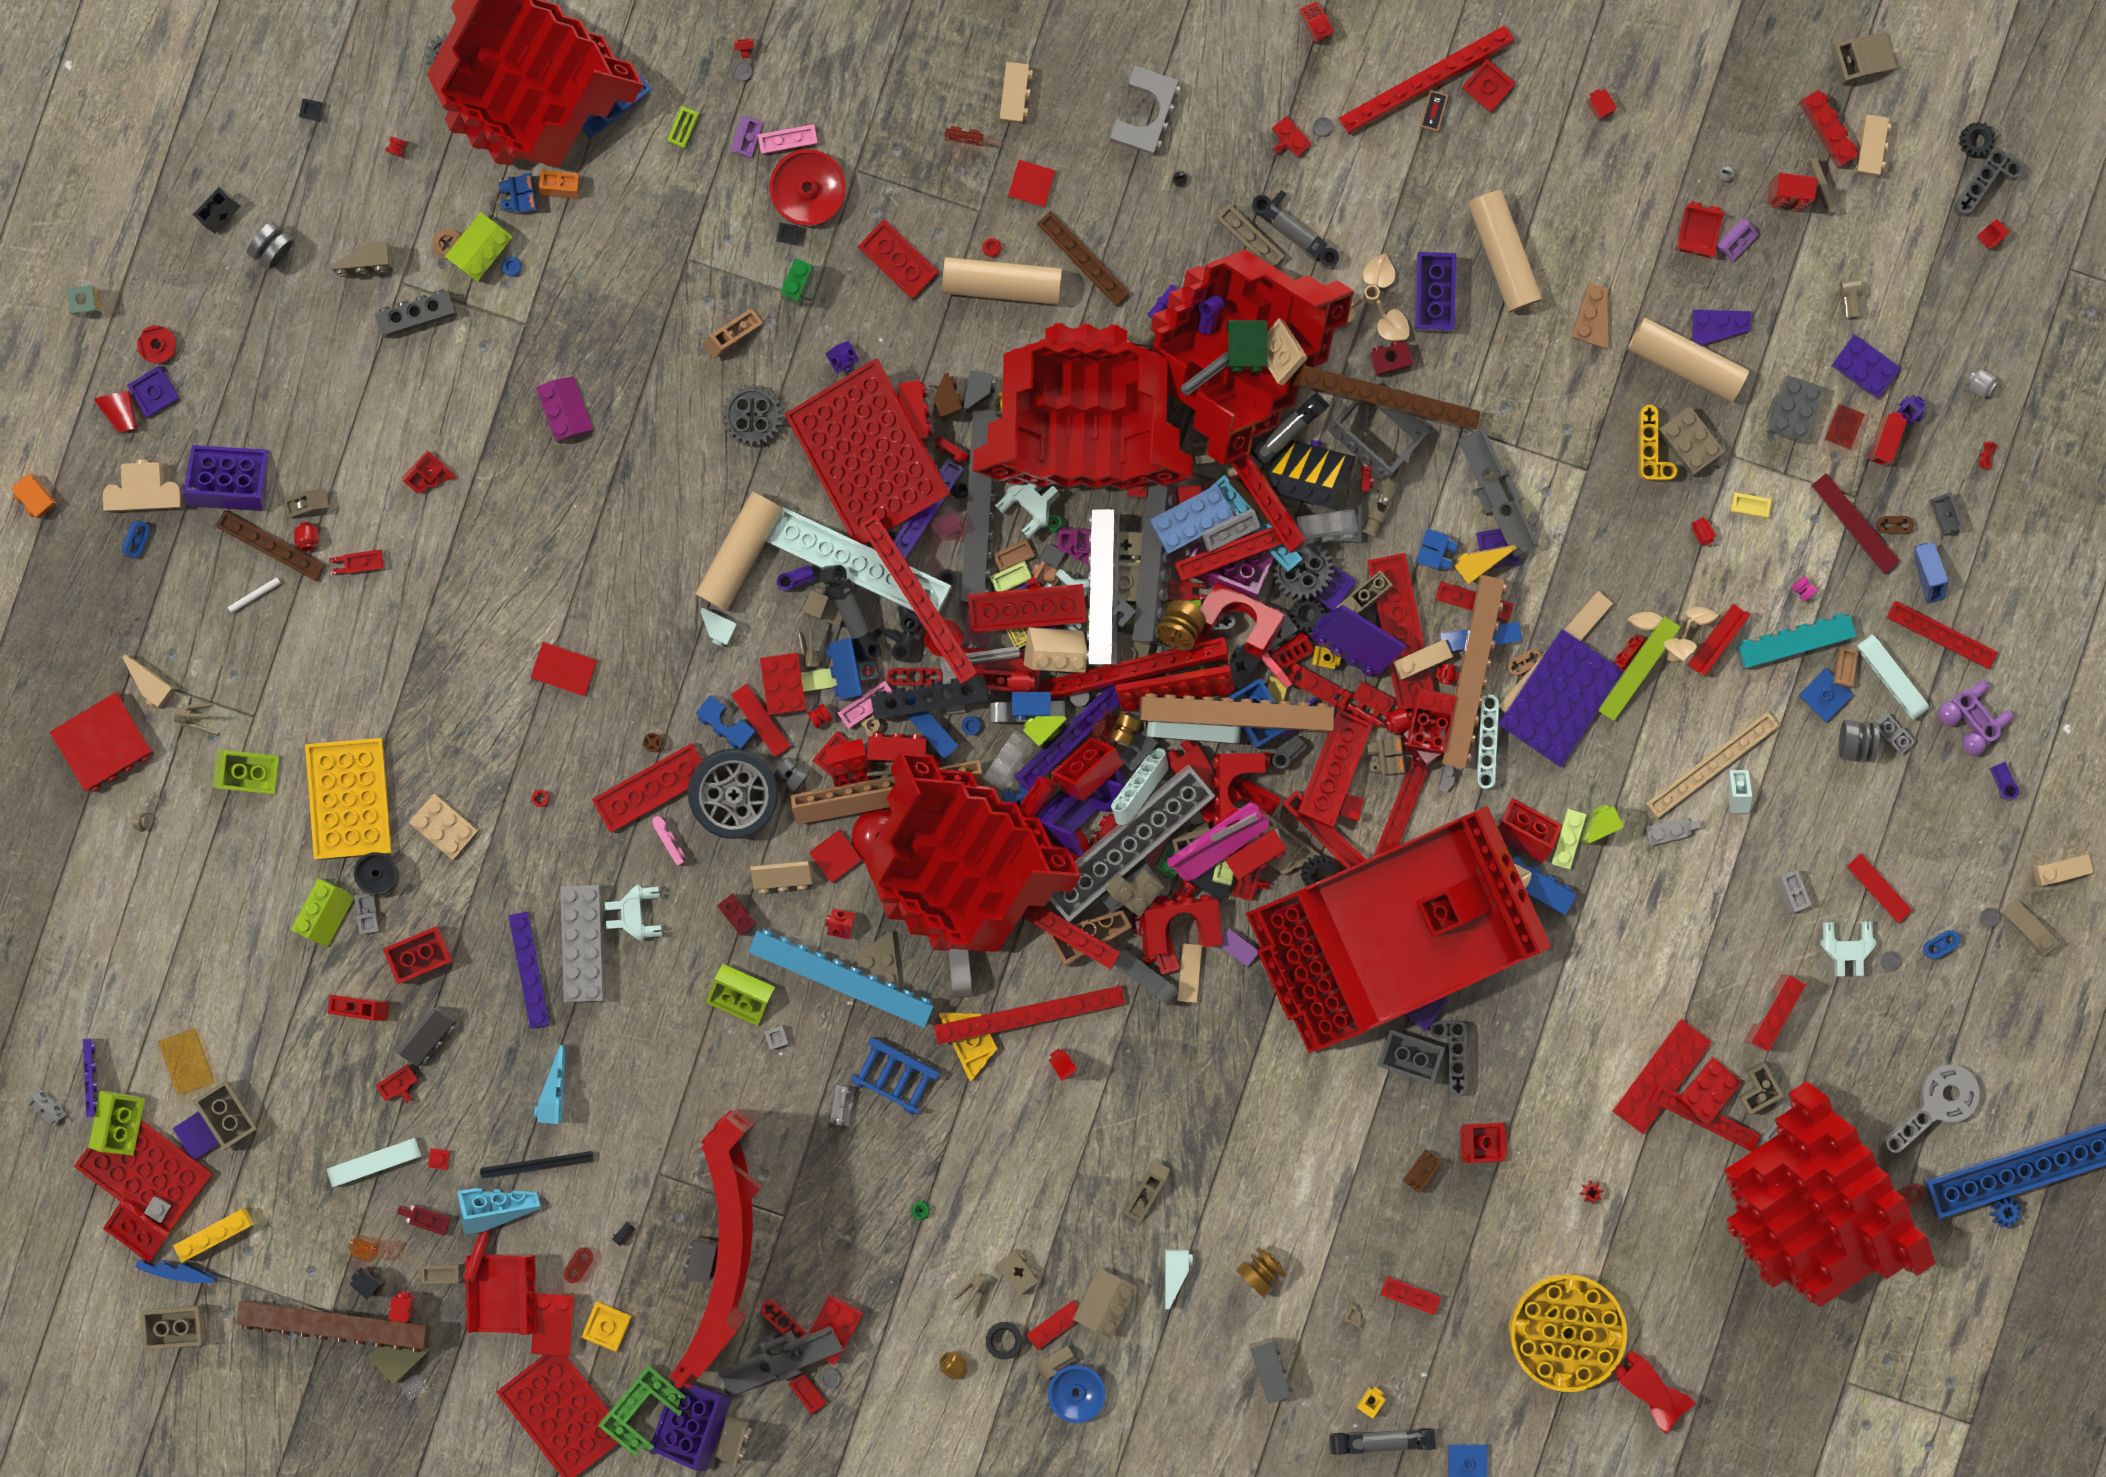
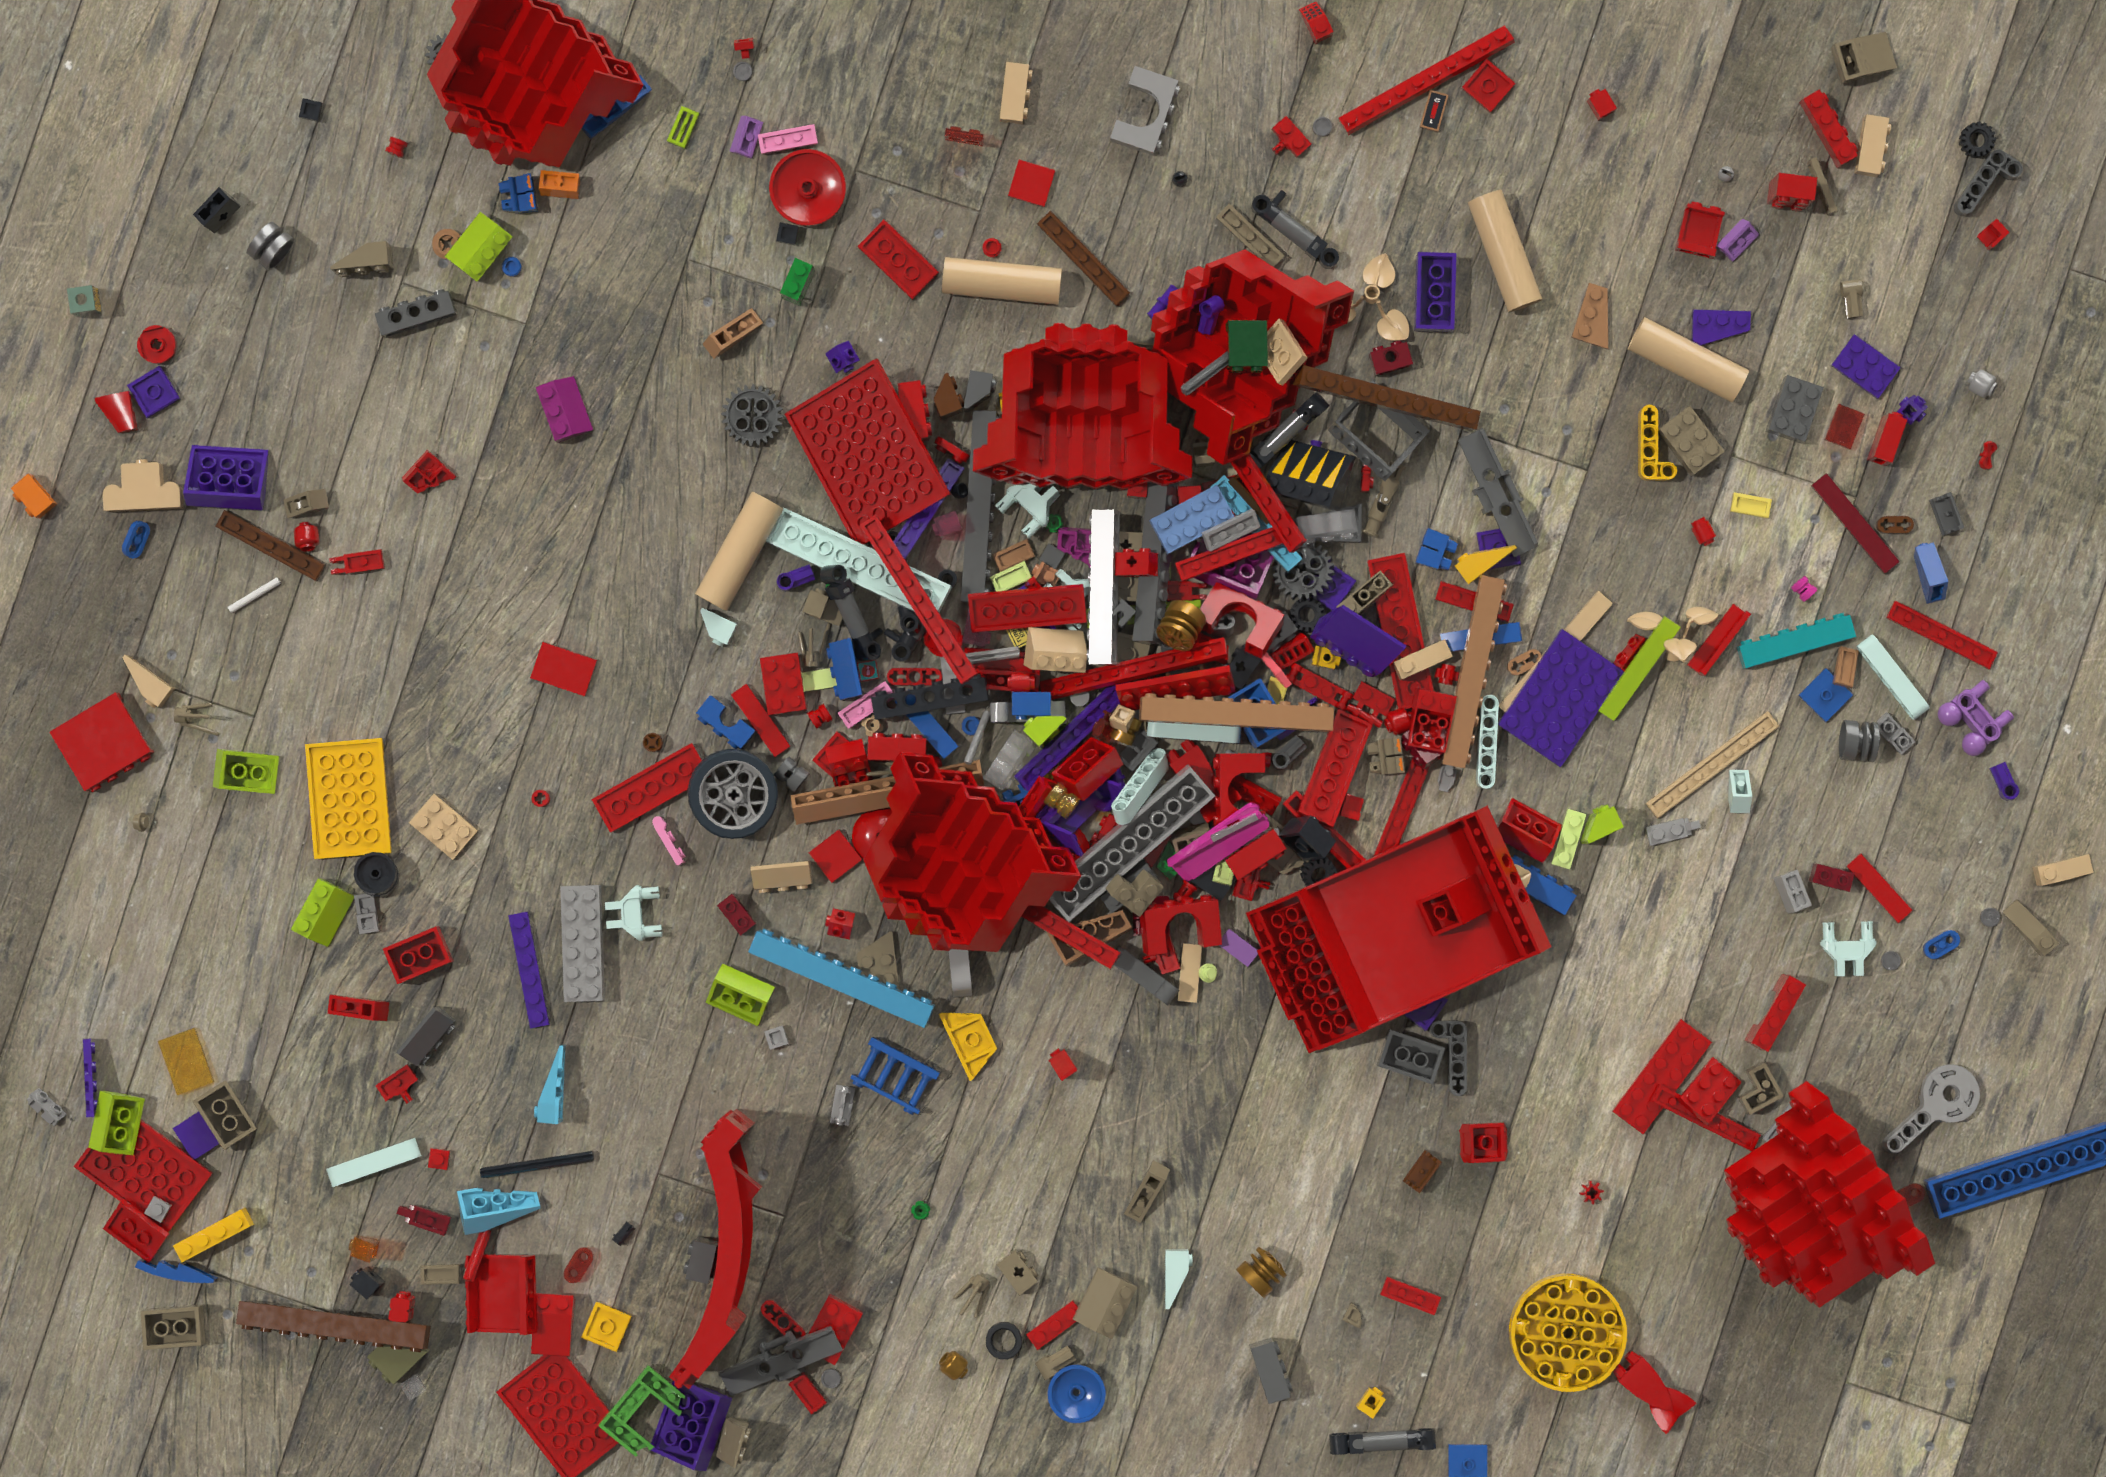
(977, 737): none -> light grey bar
(1029, 1014): red plate -> none
(1061, 800): none -> clear yellow wheel
(1122, 718): none -> tan slope
(1145, 567): none -> red brick
(1208, 972): none -> yellowish green plate
(1307, 838): none -> black brick
(1831, 877): none -> dark red brick
(2006, 1219): blue gear -> none

